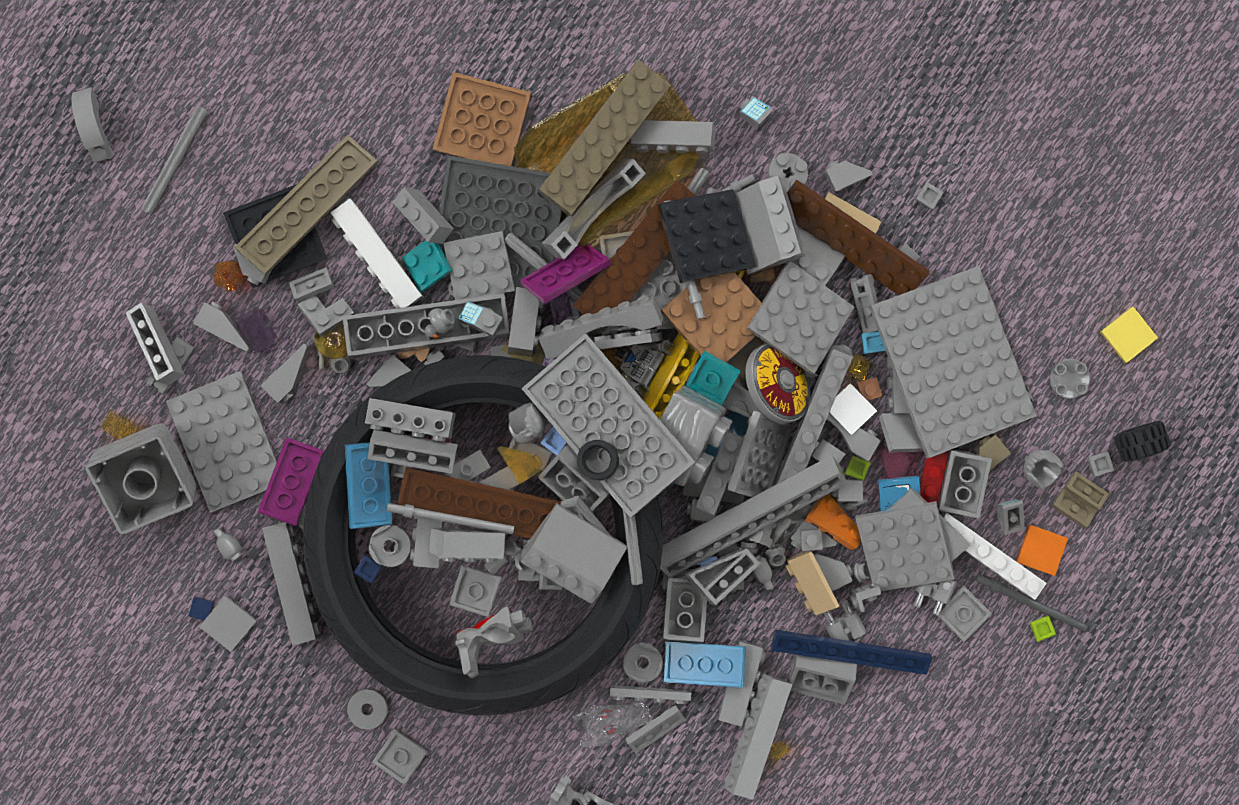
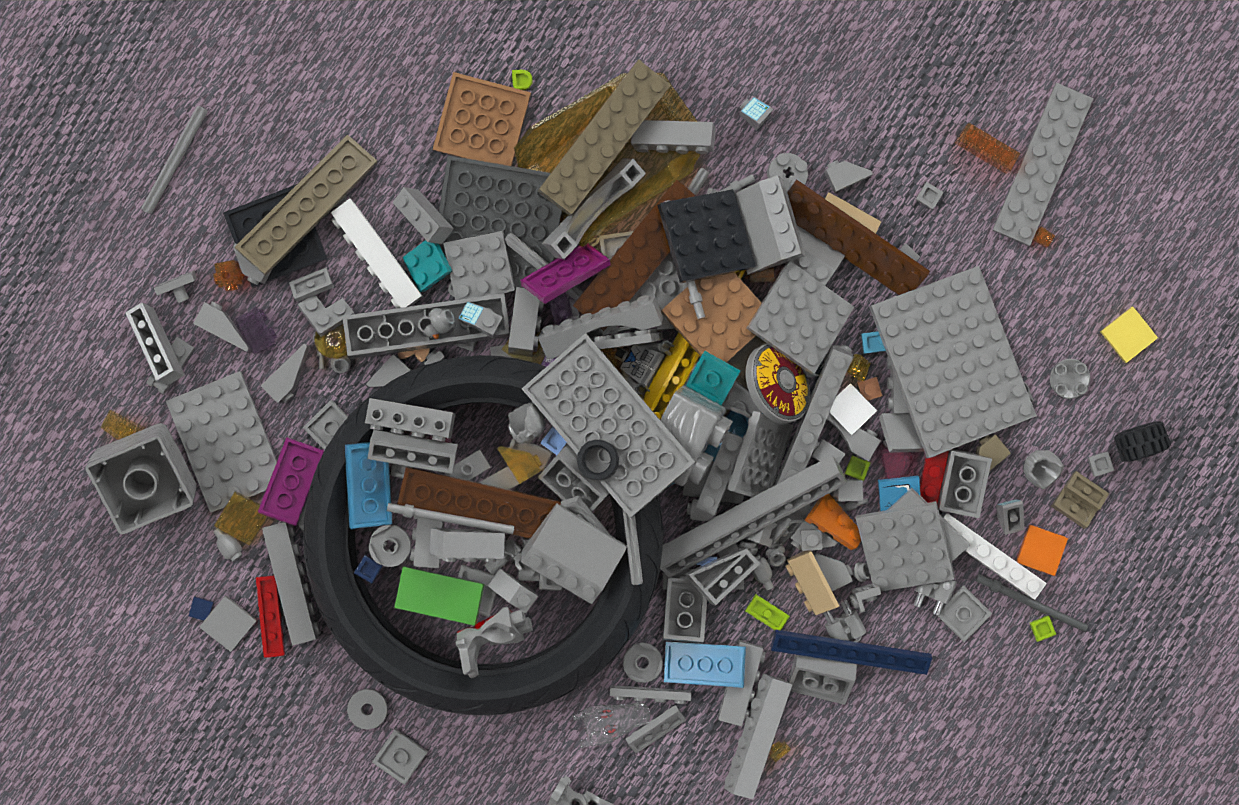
(86, 116): light grey arch -> none
(177, 286): none -> light grey tile
(241, 518): none -> clear yellow tile
(270, 616): none -> red plate
(326, 423): none -> light grey tile
(439, 595): none -> bright green tile
(513, 590): none -> light grey slope
(521, 79): none -> lime tile
(767, 613): none -> lime plate
(864, 300): light grey plate -> none
(987, 148): none -> clear orange brick
(1042, 164): none -> light grey plate
(1043, 237): none -> clear orange hose

